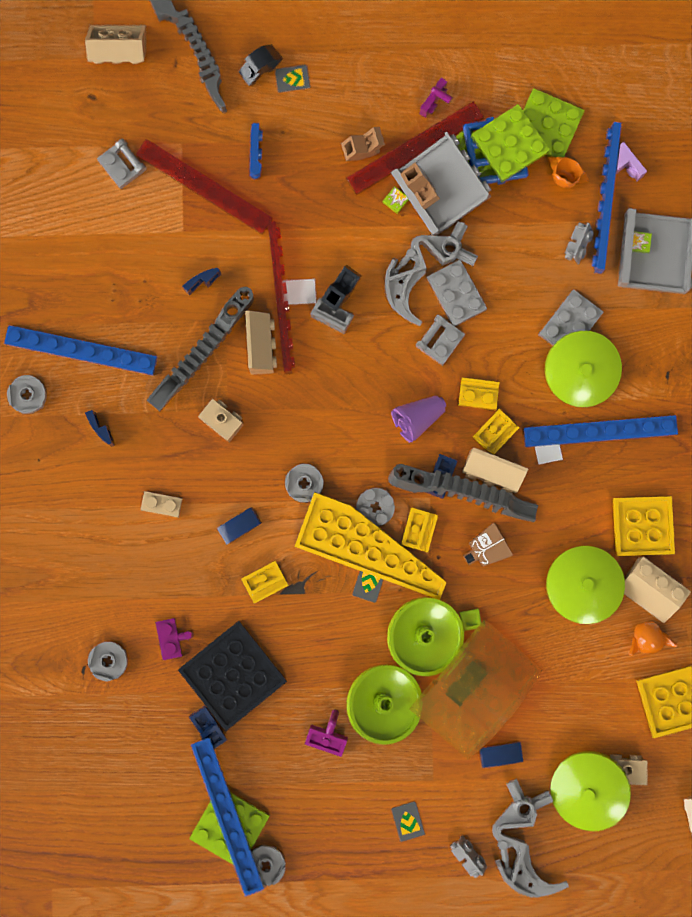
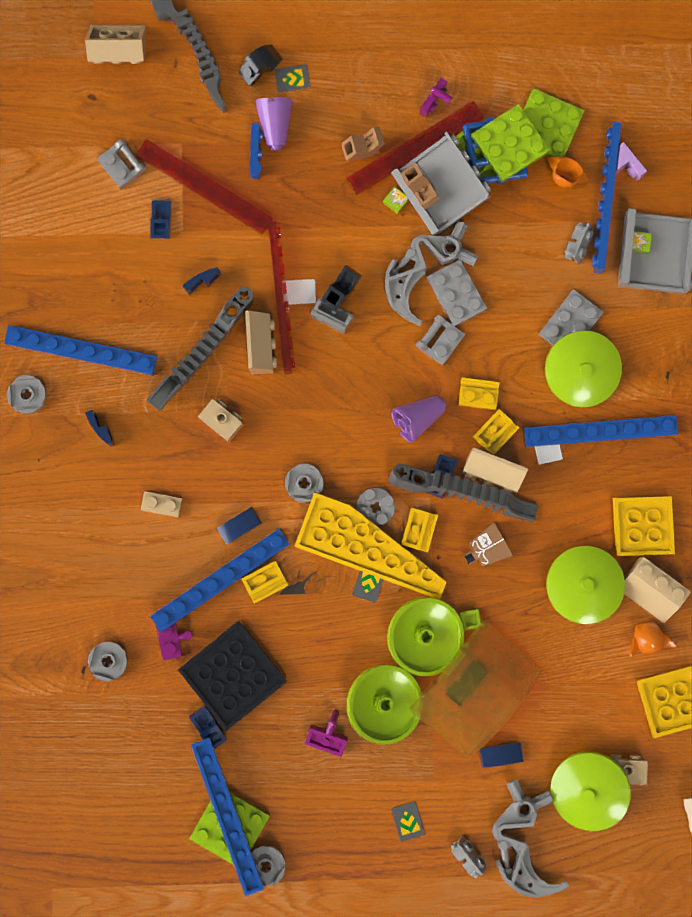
(161, 219): none -> dark blue slope
(219, 580): none -> blue plate
(275, 120): none -> medium lavender cone

